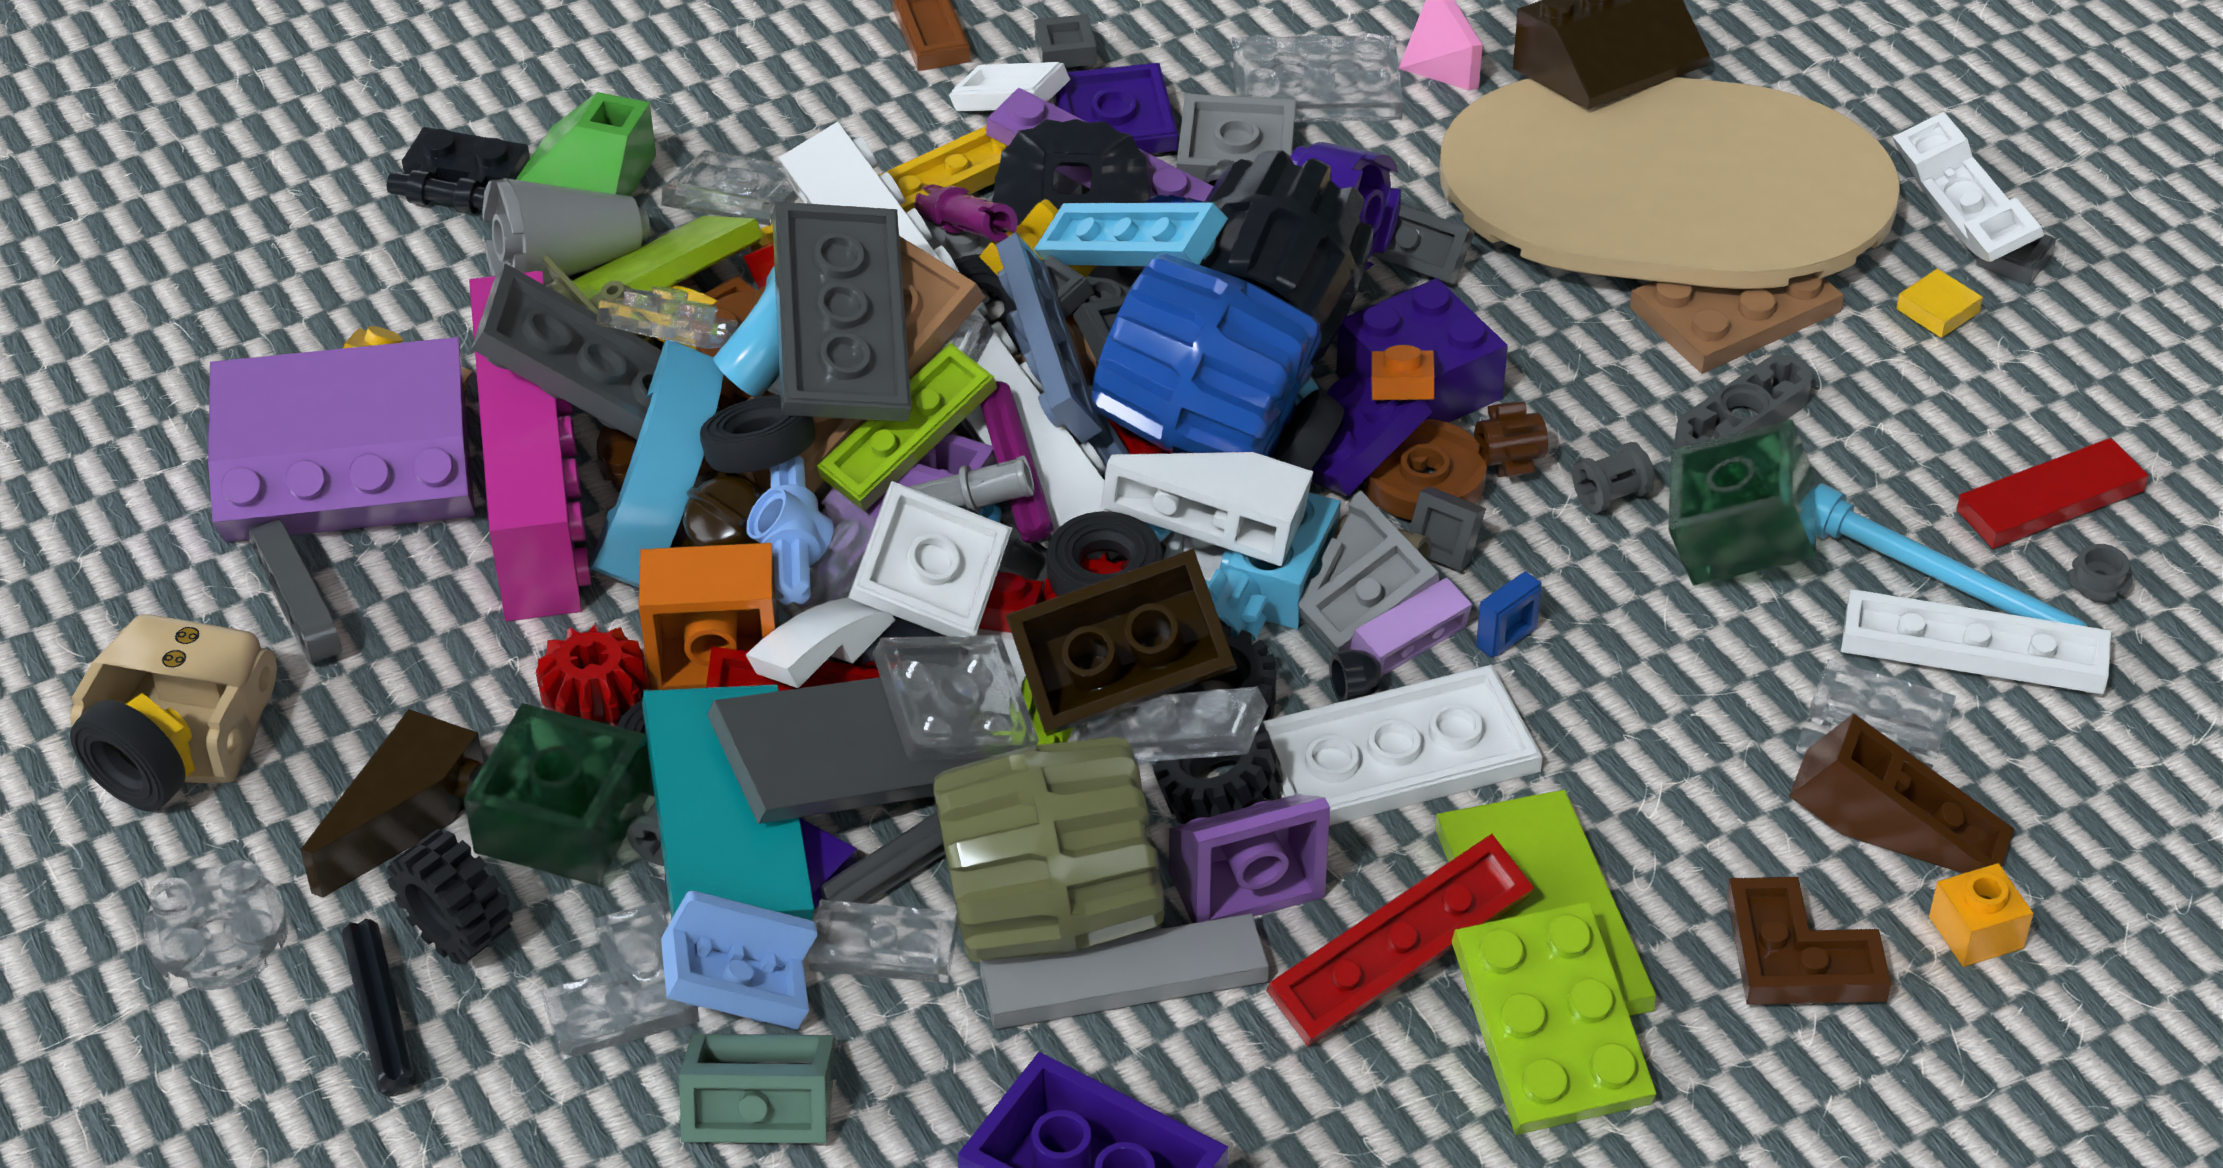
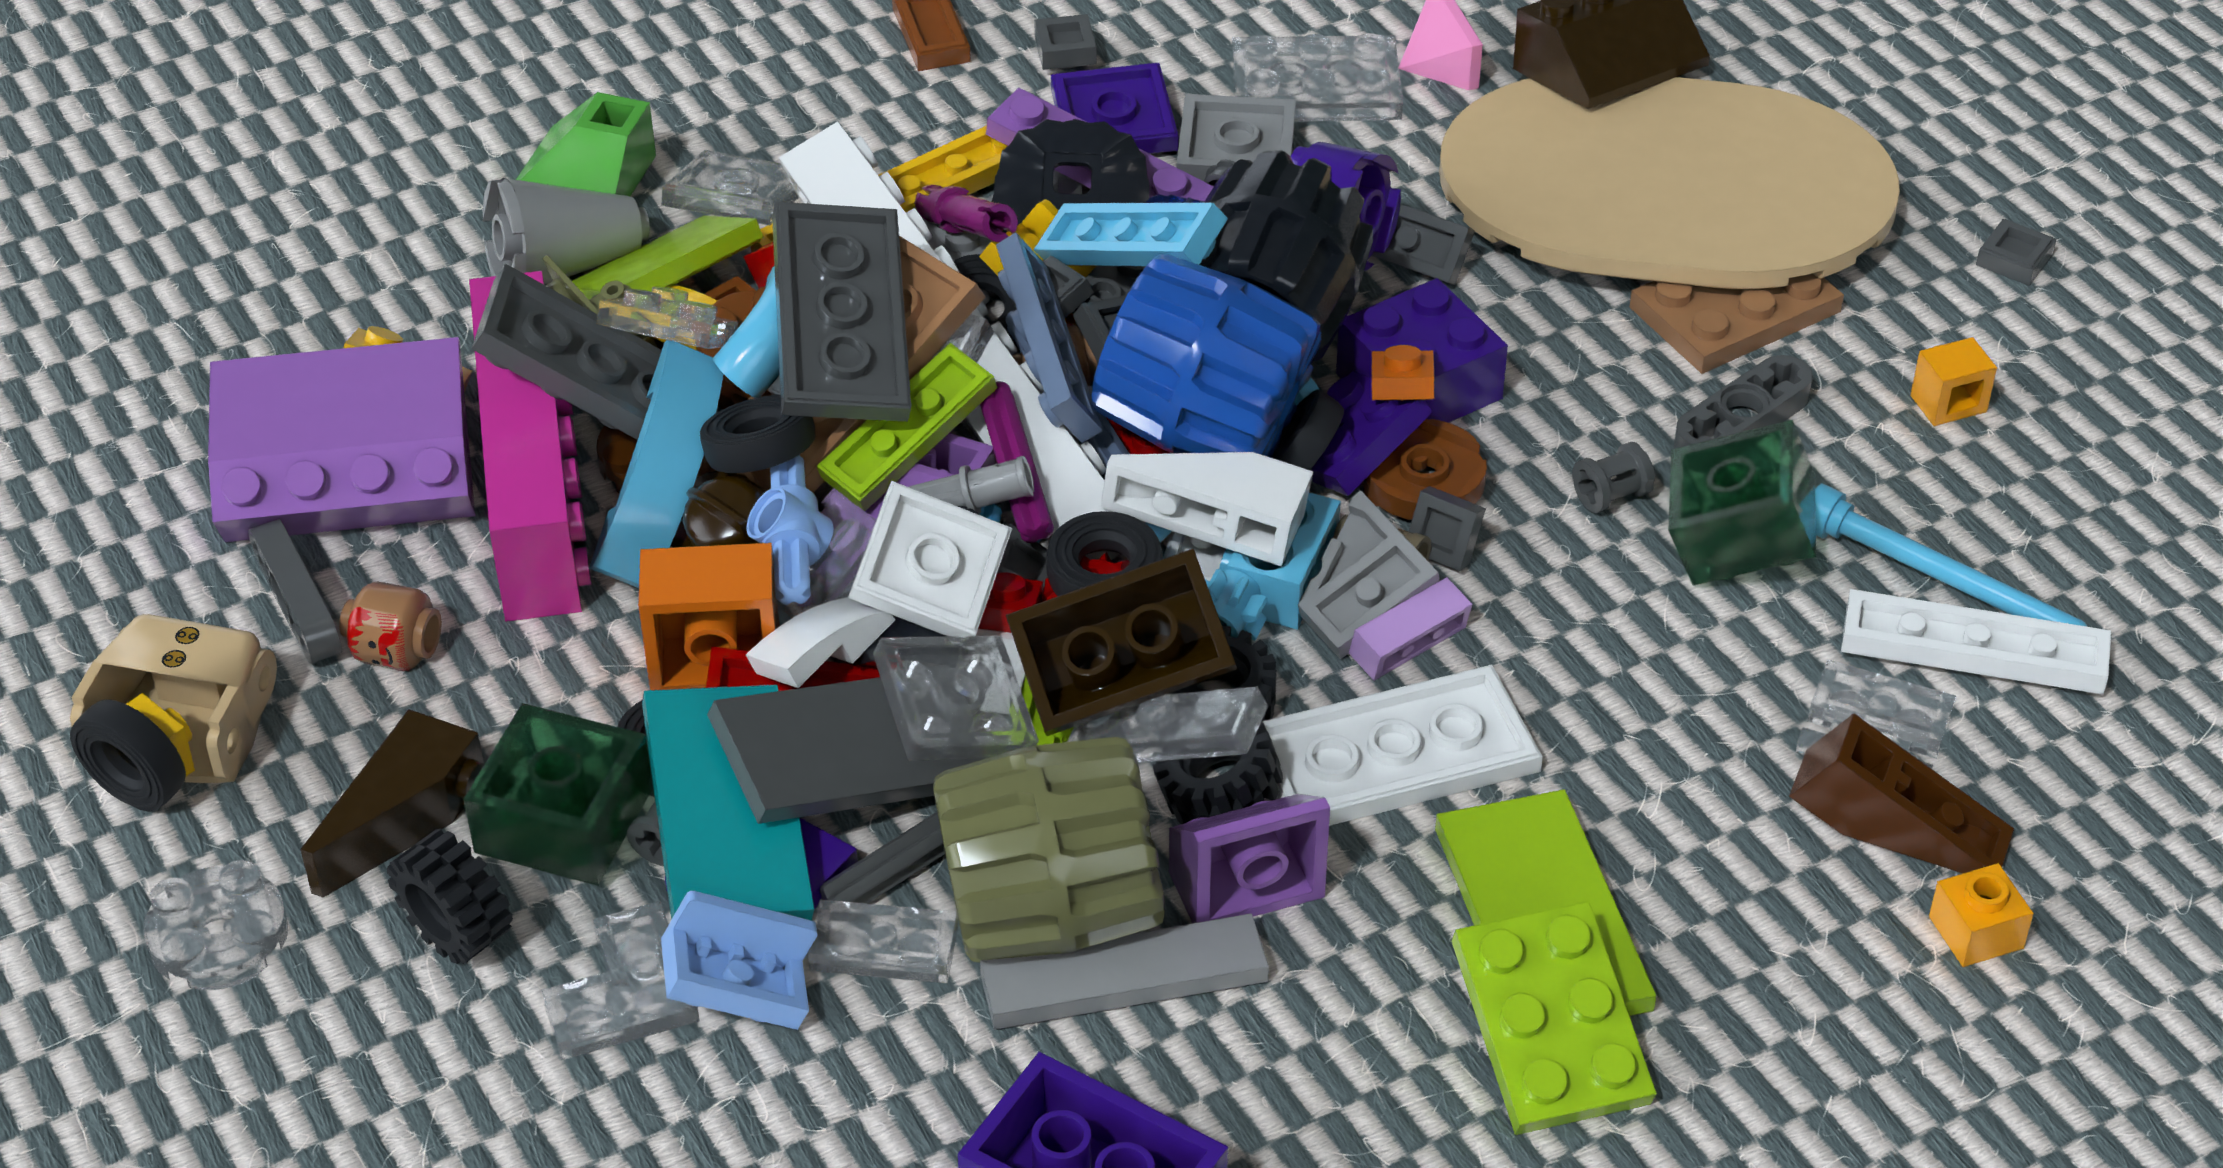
(378, 1007): black axle -> none
(391, 626): none -> medium nougat head
(455, 168): black plate -> none
(592, 675): red gear -> none
(757, 1100): sand green tile -> none
(993, 83): white tile -> none
(1354, 674): black hinge -> none
(1398, 940): red plate -> none
(1508, 614): blue tile -> none
(1512, 439): reddish brown gear -> none
(1798, 965): reddish brown plate -> none
(1939, 303): yellow tile -> none
(1953, 381): none -> light orange plate
(1964, 191): white slope -> none
(2051, 493): red tile -> none
(2100, 572): dark grey plate -> none

